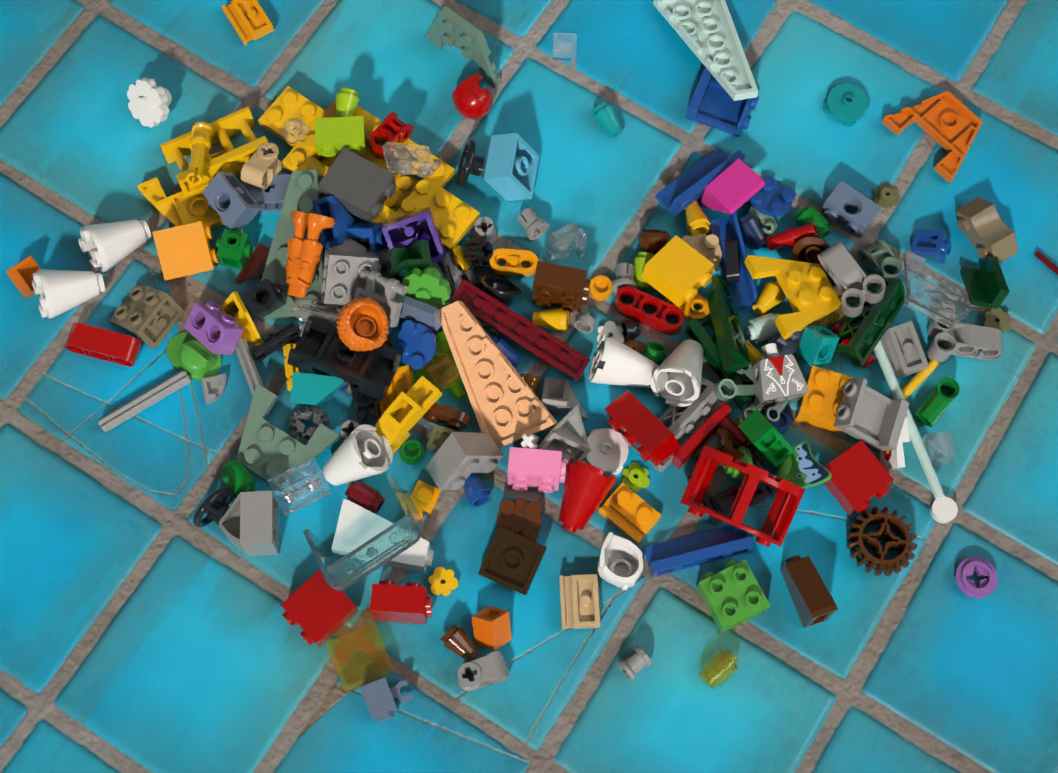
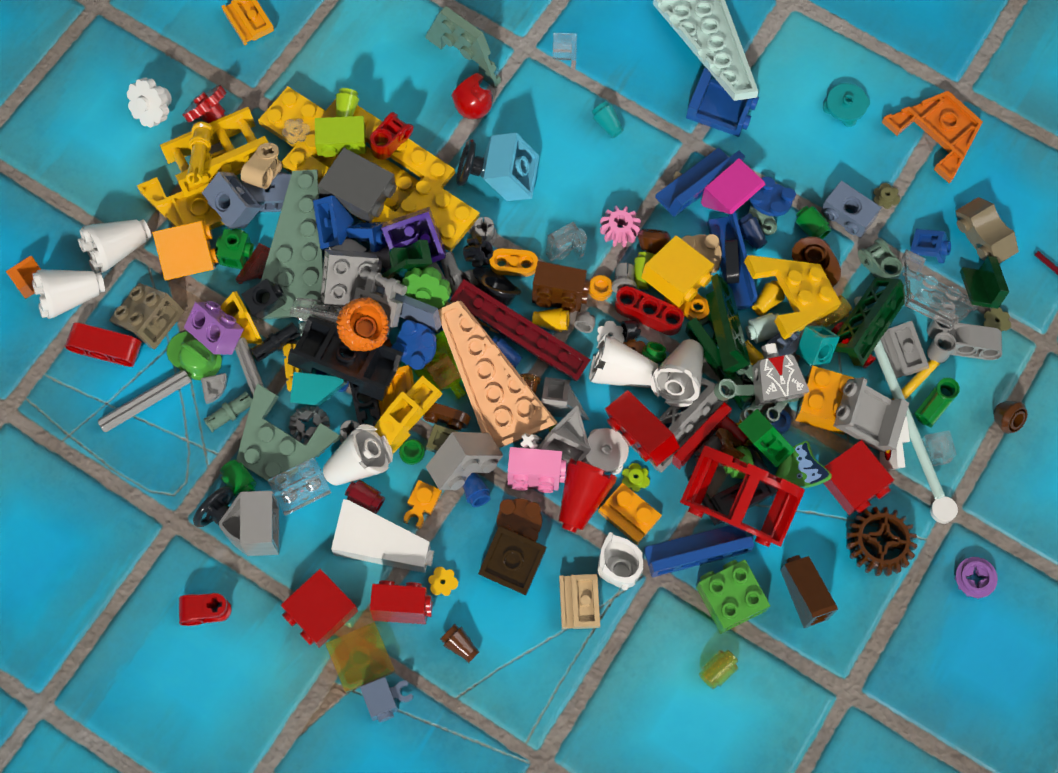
(199, 609): none -> red piece
(206, 106): none -> red plant
(228, 412): none -> sand green pin
(304, 254): orange piece -> none
(375, 551): clear light blue windscreen -> none
(409, 159): clear bracket -> none
(459, 259): yellow plant -> none
(487, 670): light grey piece -> none
(491, 627): orange panel -> none
(533, 224): light grey bush -> none
(620, 217): none -> bright pink gear
(634, 663): light grey bush -> none
(696, 220): yellow cone -> none
(791, 236): red pin -> none
(850, 279): light grey piece -> none
(1010, 416): none -> reddish brown cone

